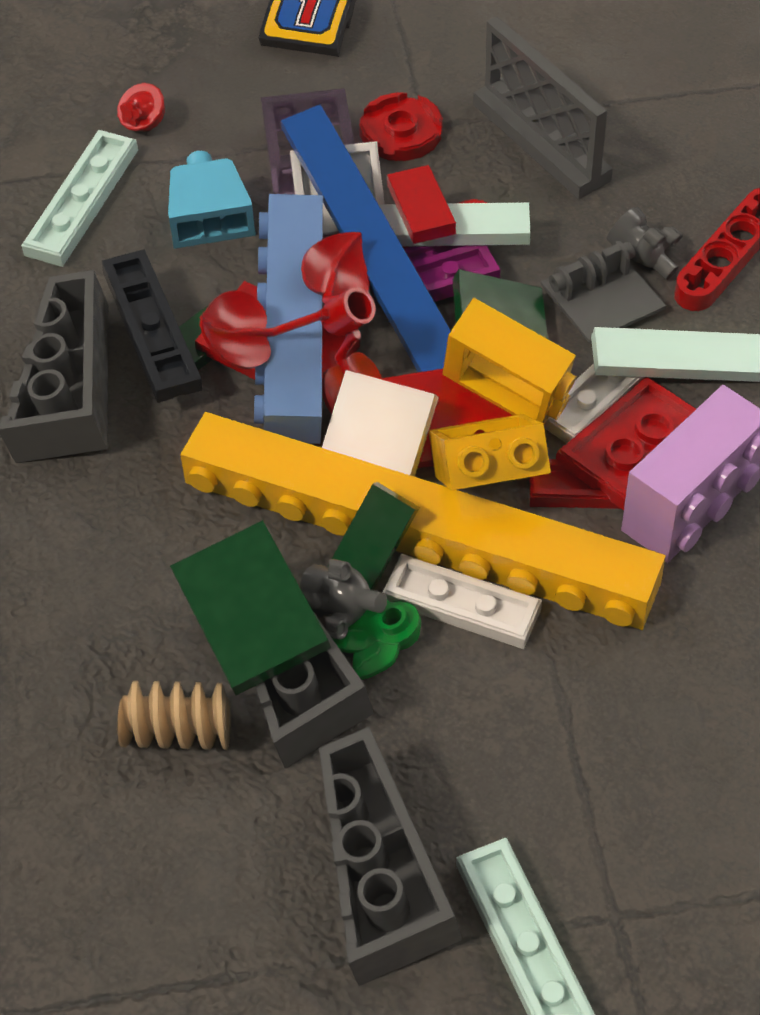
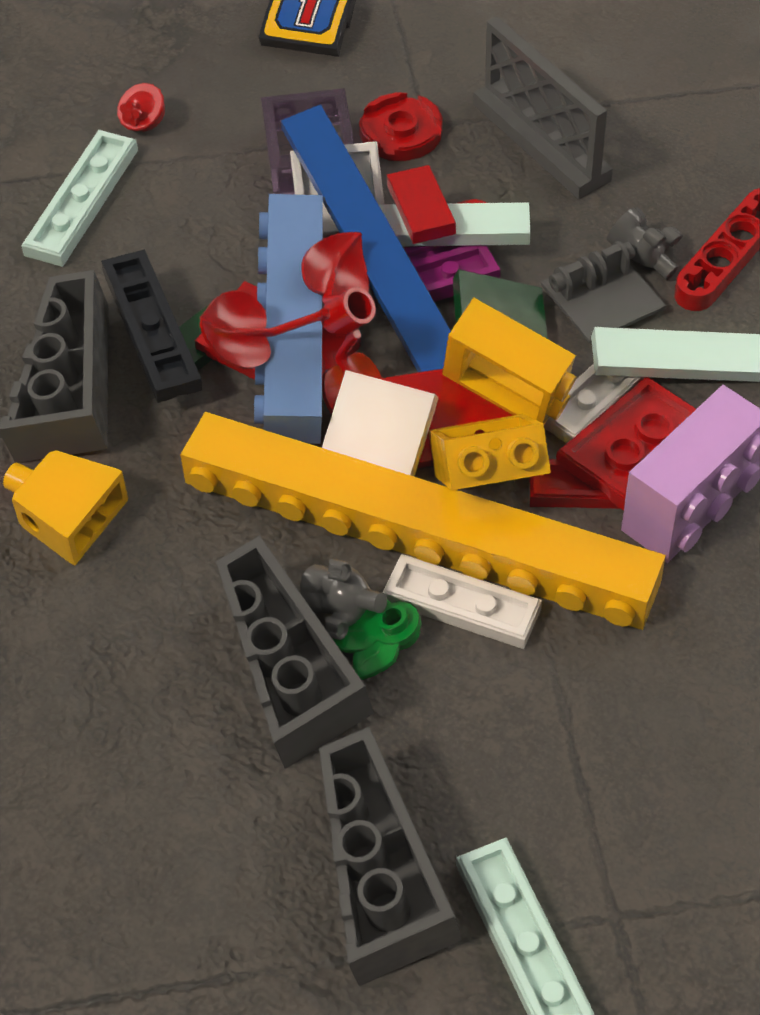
(66, 501): none -> yellow torso
(173, 716): tan piece -> none
(208, 202): medium azure torso -> none
(250, 607): dark green tile -> none
(376, 532): dark green tile -> none

